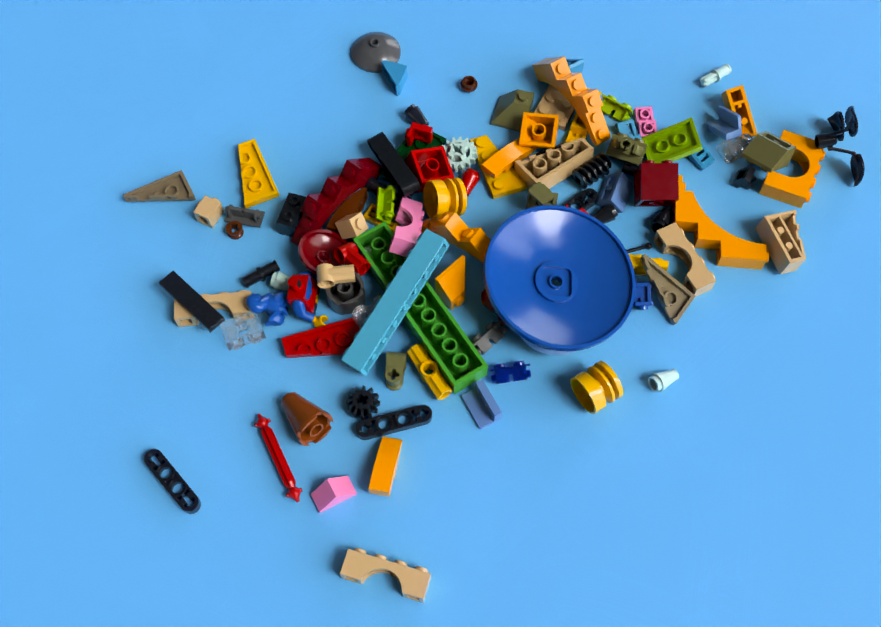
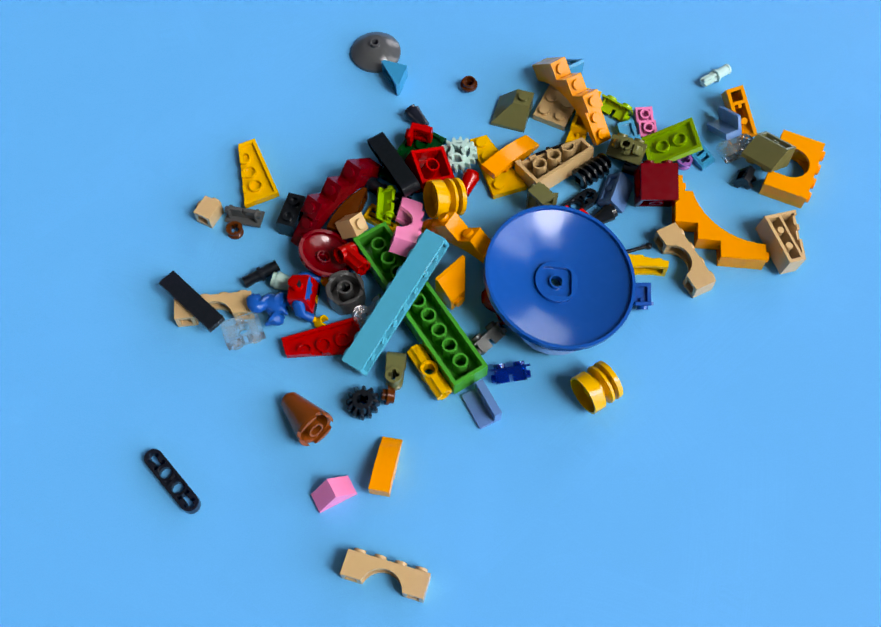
(170, 188): dark tan wing -> none
(278, 458): red wheel -> none
(330, 275): tan piece -> none
(388, 395): none -> reddish brown plate
(393, 418): black beam -> none
(539, 130): light orange slope -> none
(661, 380): light aqua cone -> none
(662, 219): black cone -> none
(671, 293): dark tan wing -> none
(686, 165): none -> medium lavender bush
(827, 140): black plant -> none

